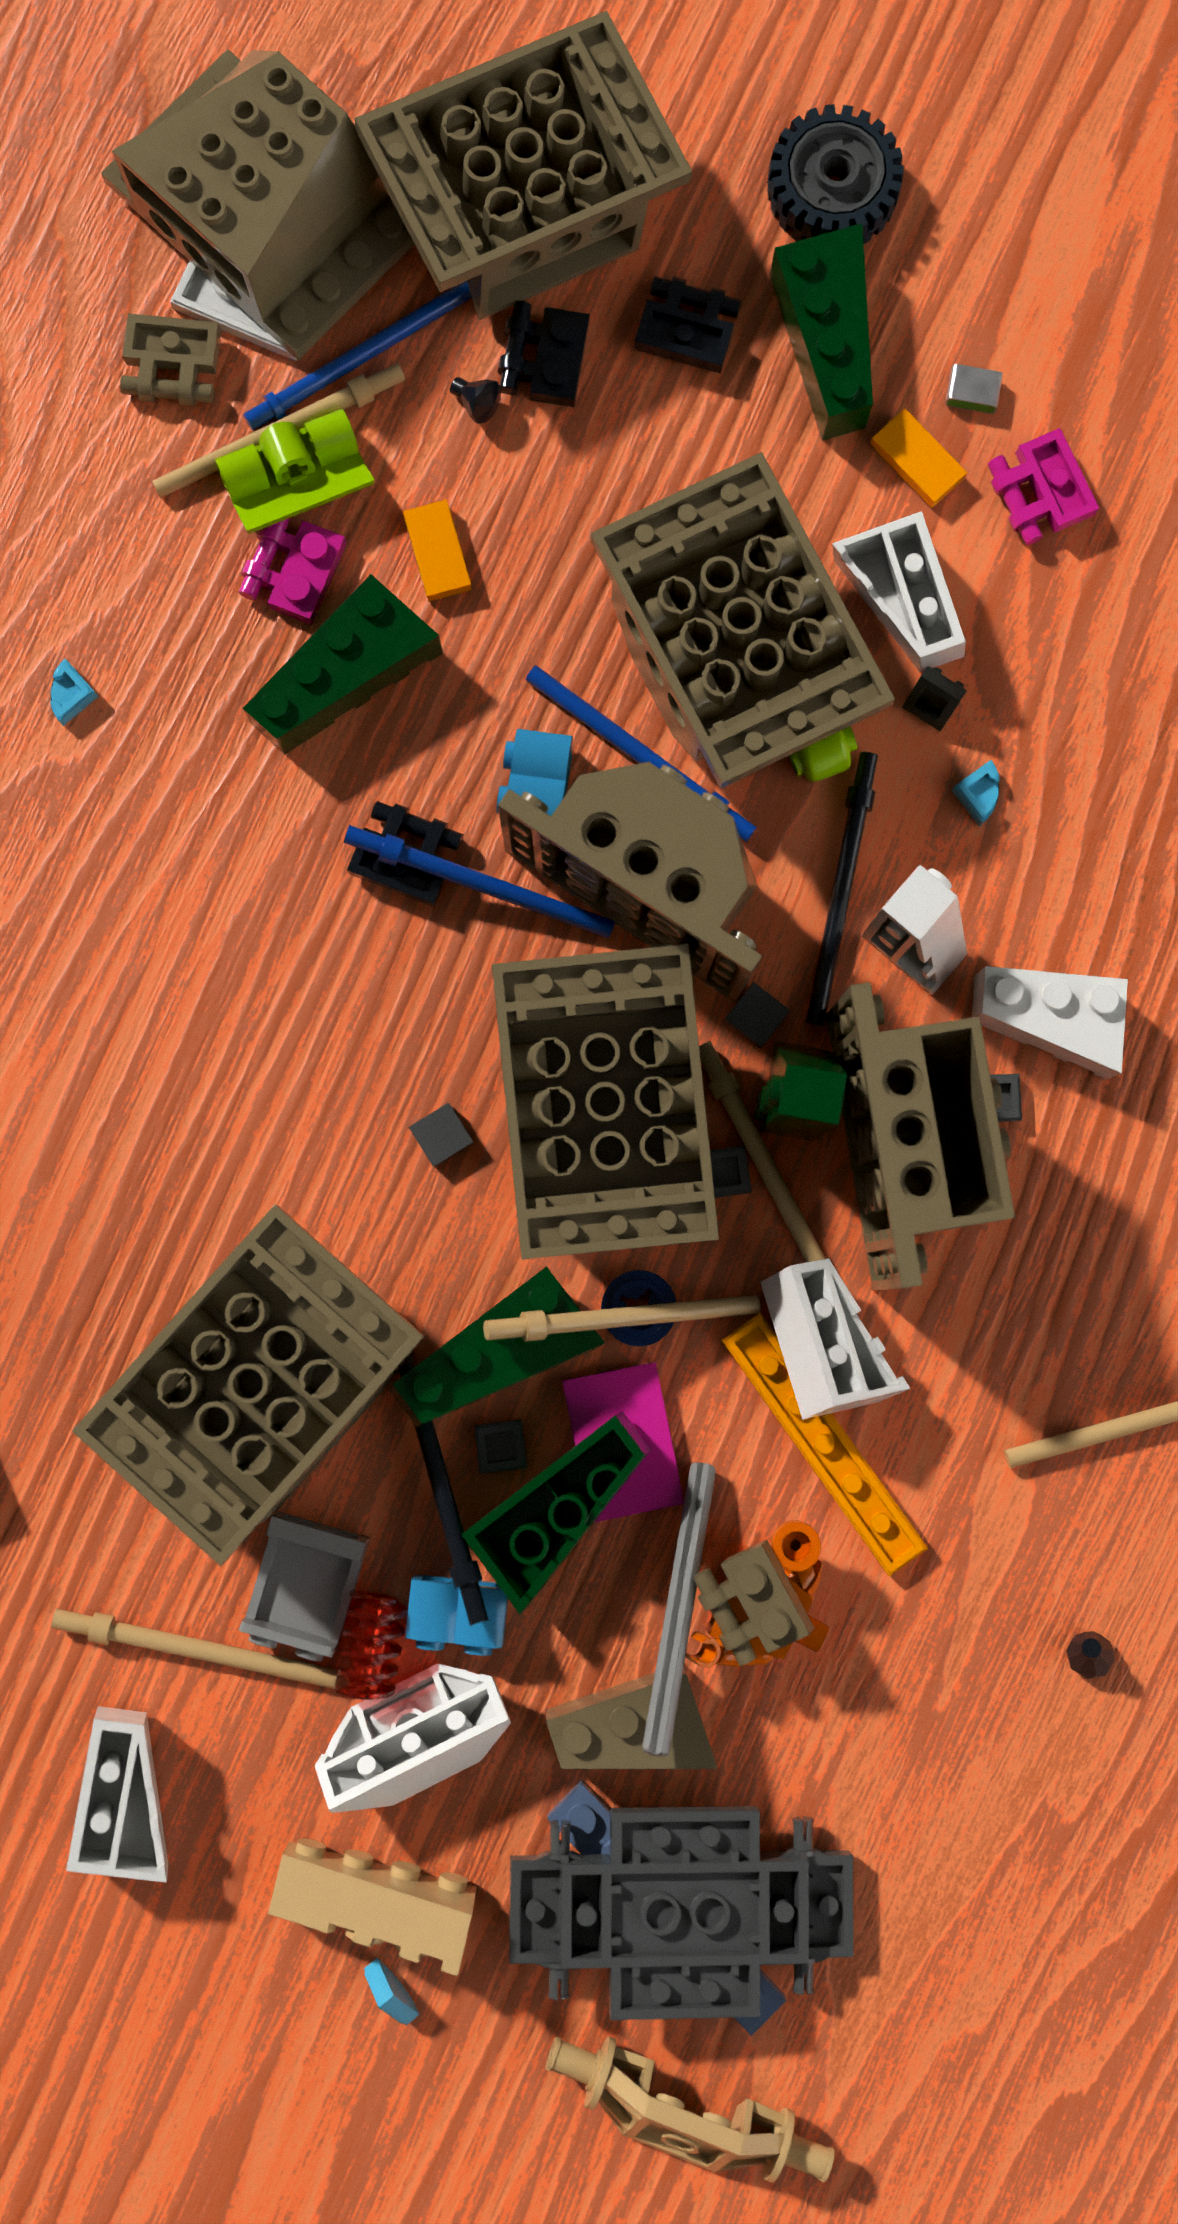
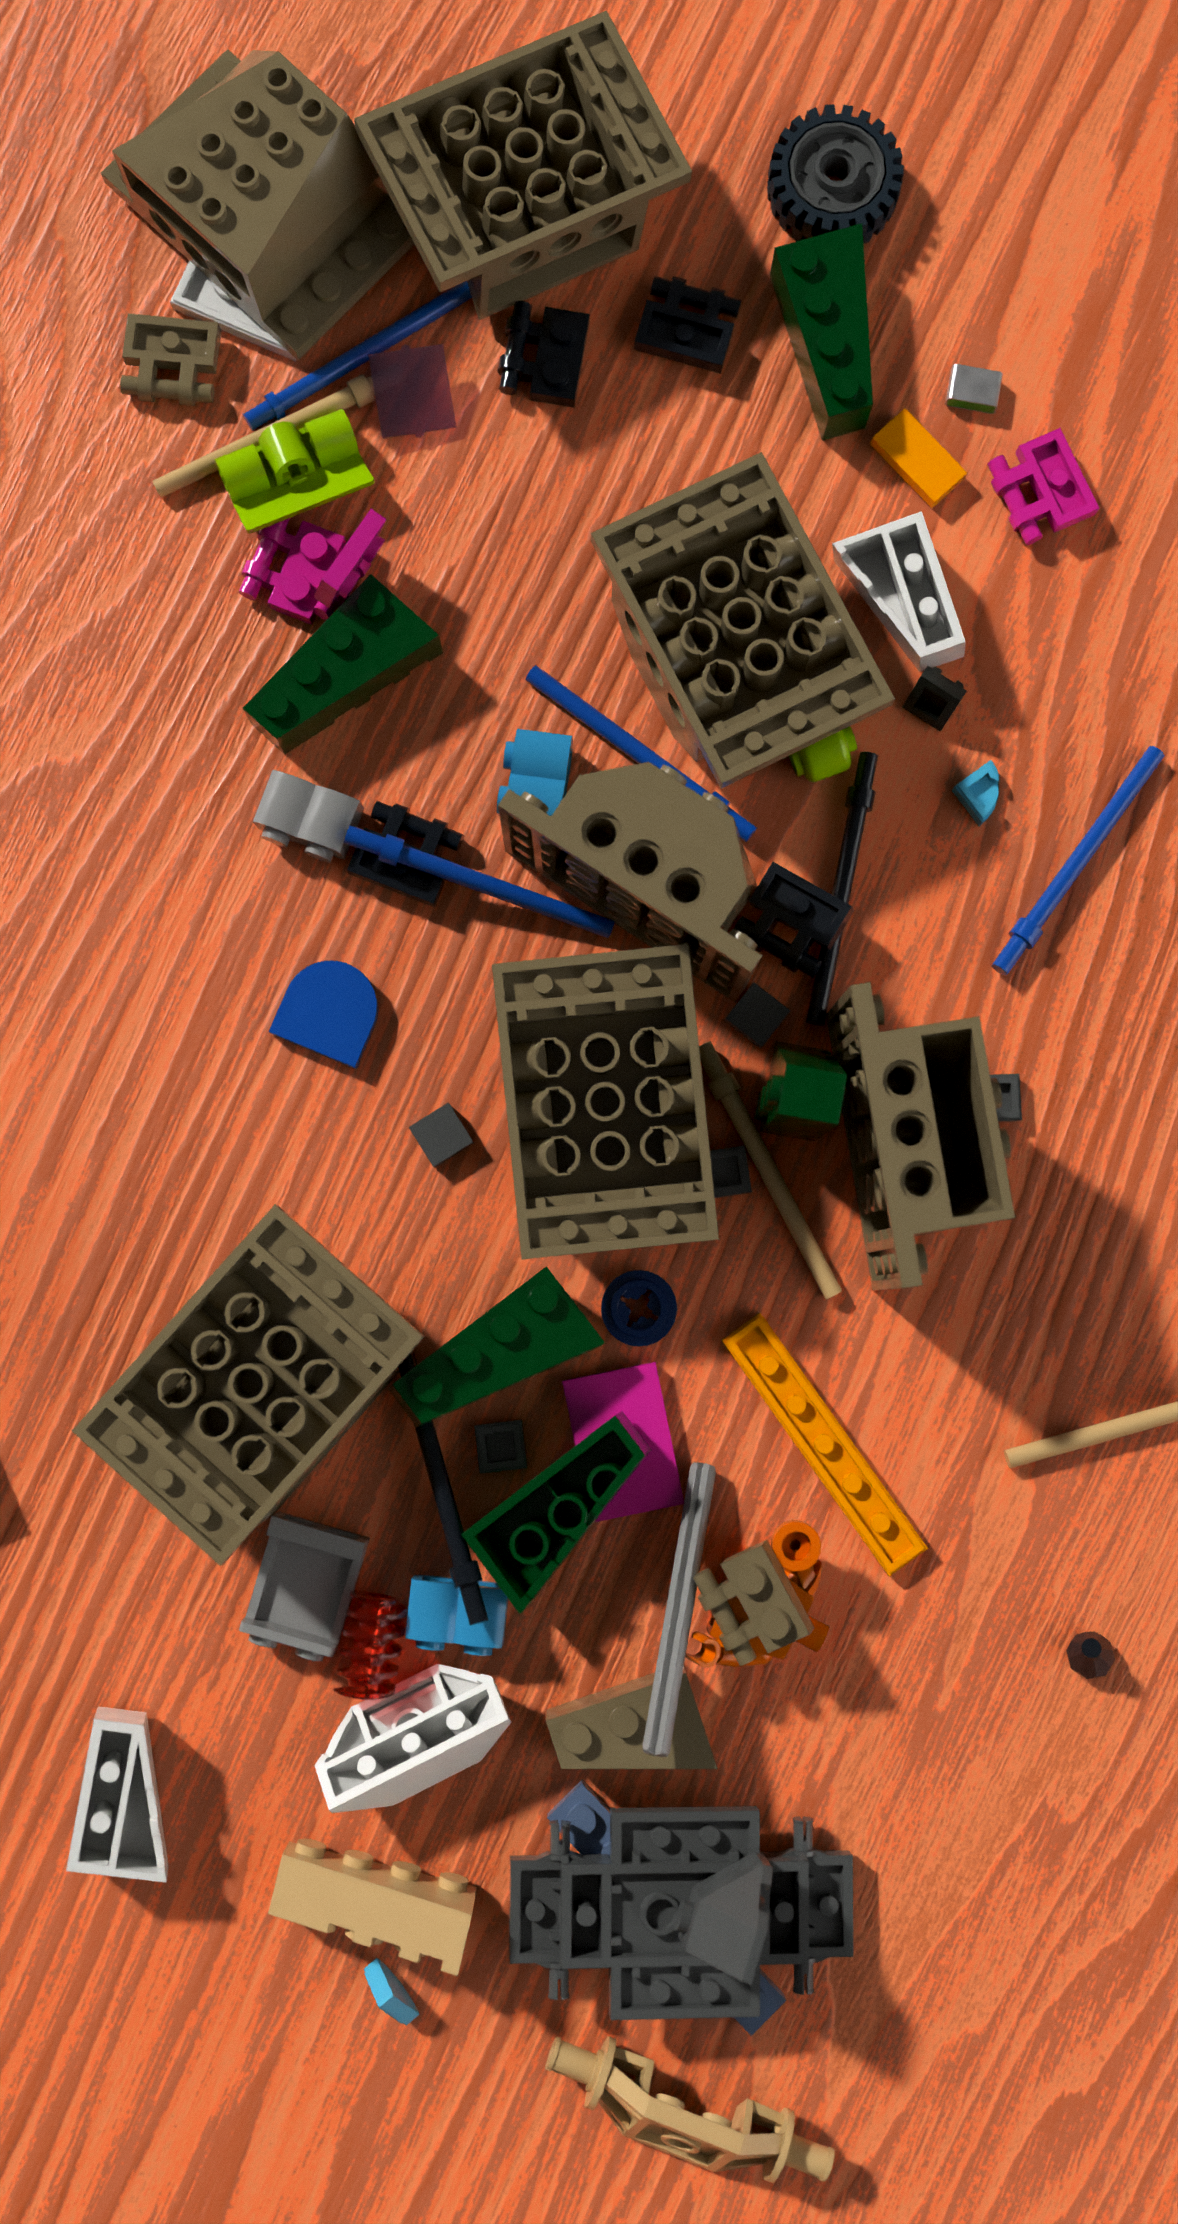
(69, 693): medium azure tile -> none
(103, 1628): tan bar -> none
(306, 815): none -> light grey brick
(328, 1012): none -> blue tile
(350, 565): none -> dark pink plate
(412, 391): none -> piece
(437, 550): light orange tile -> none
(479, 397): black rock -> none
(536, 1325): tan bar -> none
(727, 1917): none -> dark grey slope
(803, 908): none -> black plate
(824, 1342): white wedge -> none
(921, 929): white wedge -> none
(1028, 930): none -> blue bar
(1057, 1012): white wedge -> none

